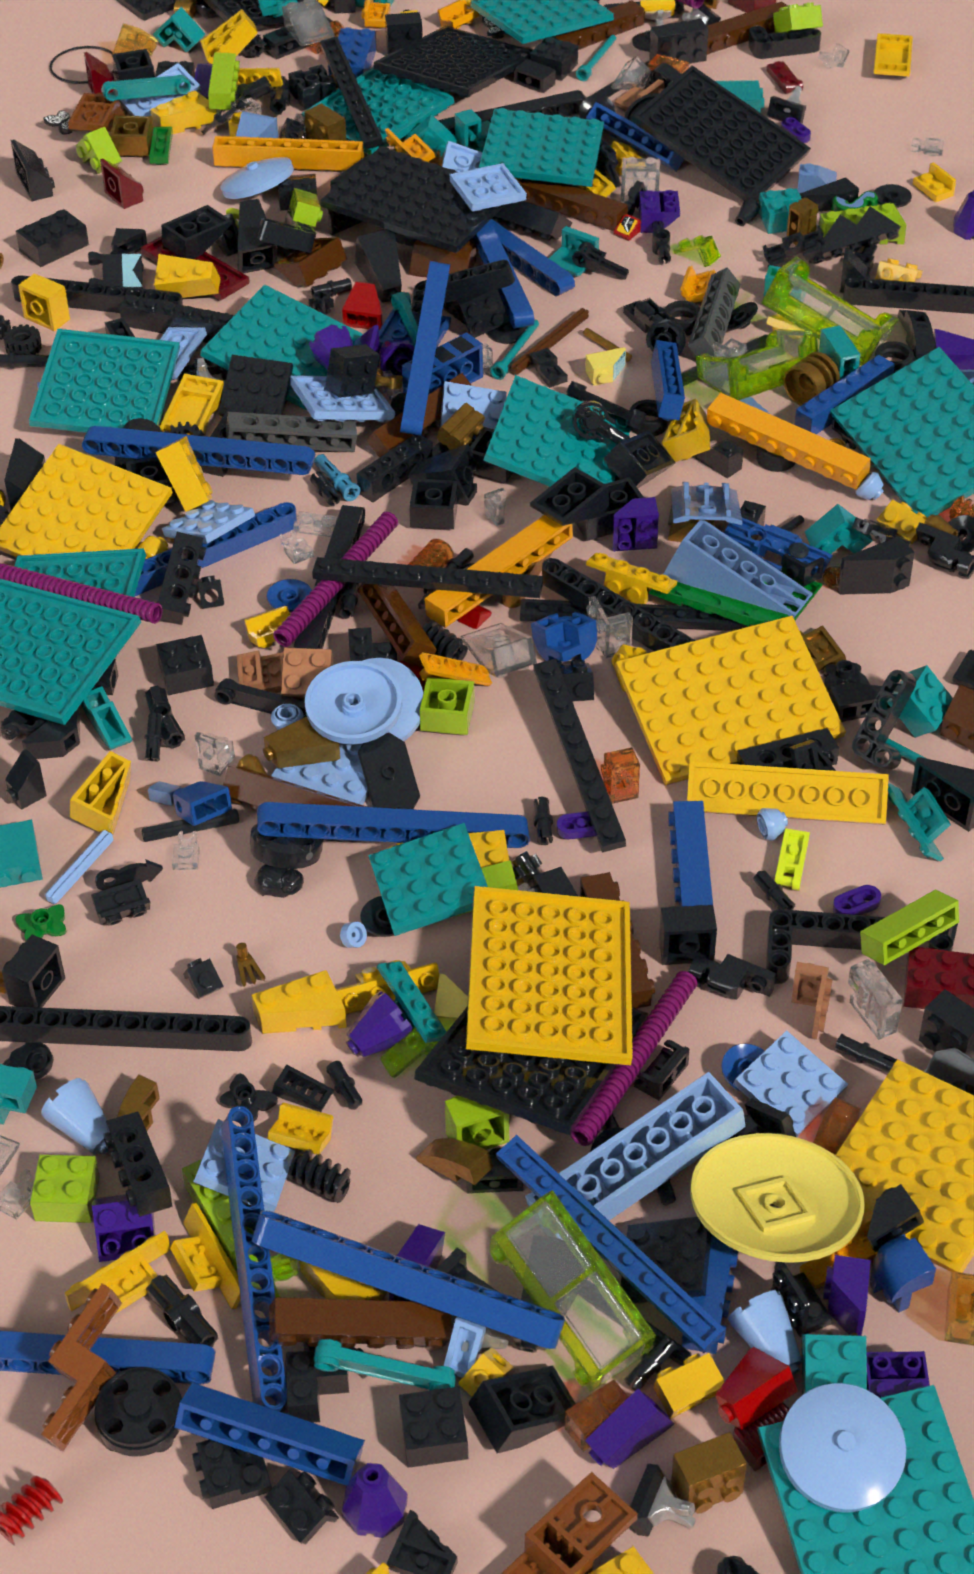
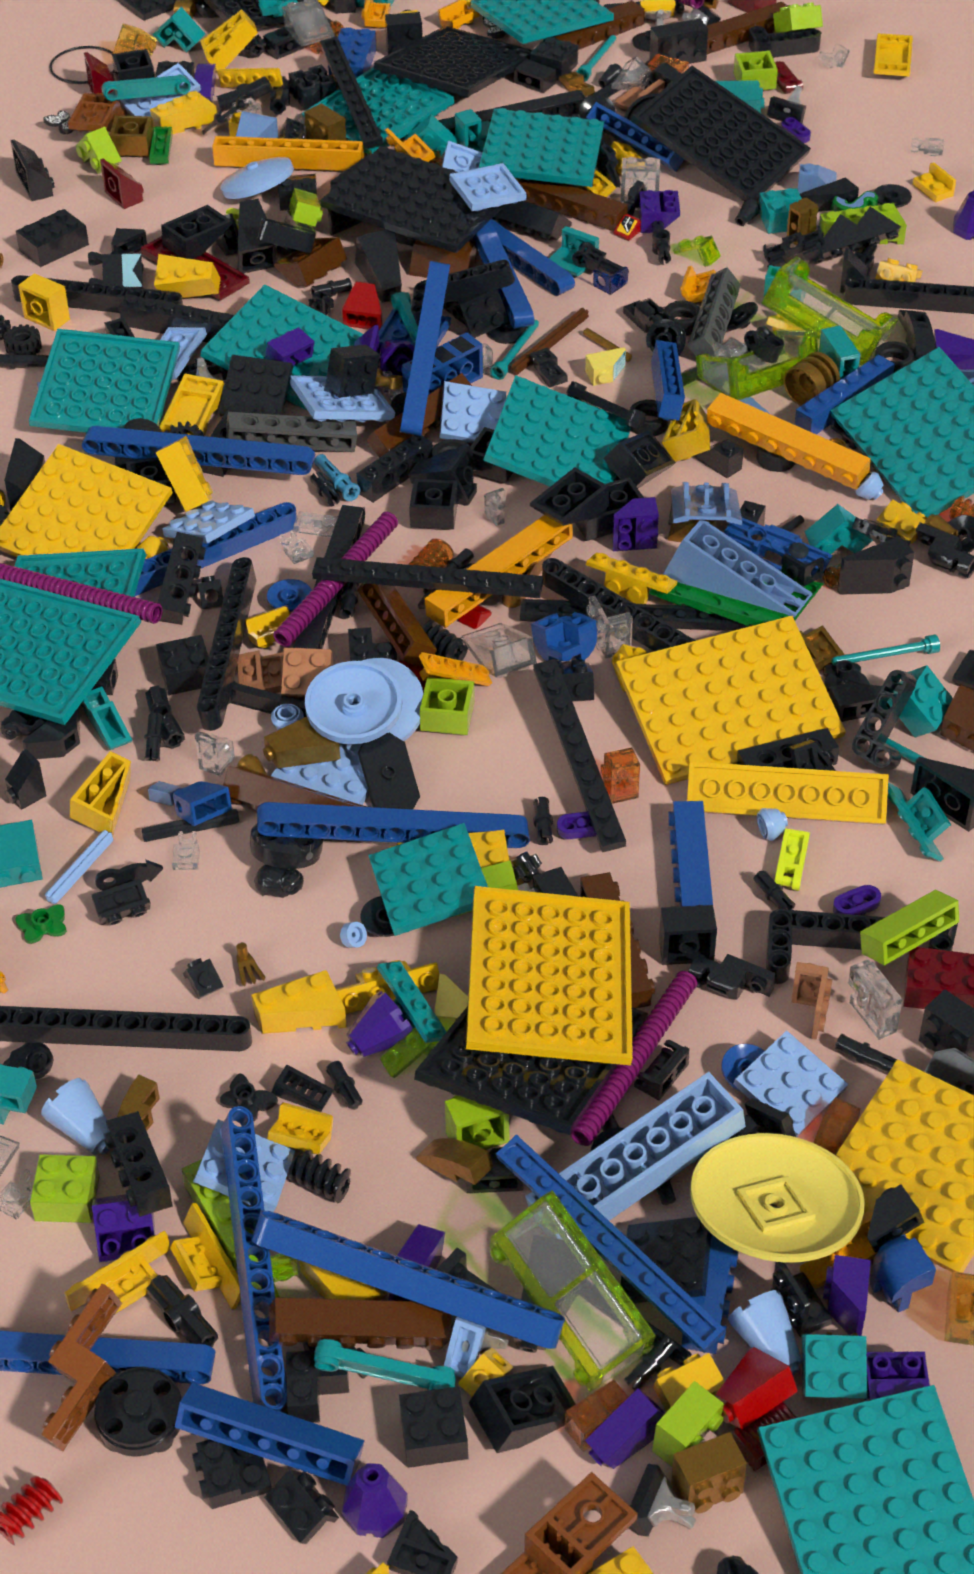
(33, 973): black brick -> none
(223, 81): lime brick -> none
(226, 645): none -> black beam
(291, 344): none -> dark purple piece
(329, 338): dark purple cone -> none
(461, 427): pearl gold brick -> none
(575, 81): none -> pearl gold slope
(596, 423): black pin -> none
(610, 75): none -> black cone
(612, 282): none -> clear blue bracket
(687, 1422): none -> lime brick
(756, 67): none -> lime brick
(764, 344): none -> black piece
(842, 1447): light blue dish -> none
(929, 644): none -> teal piece

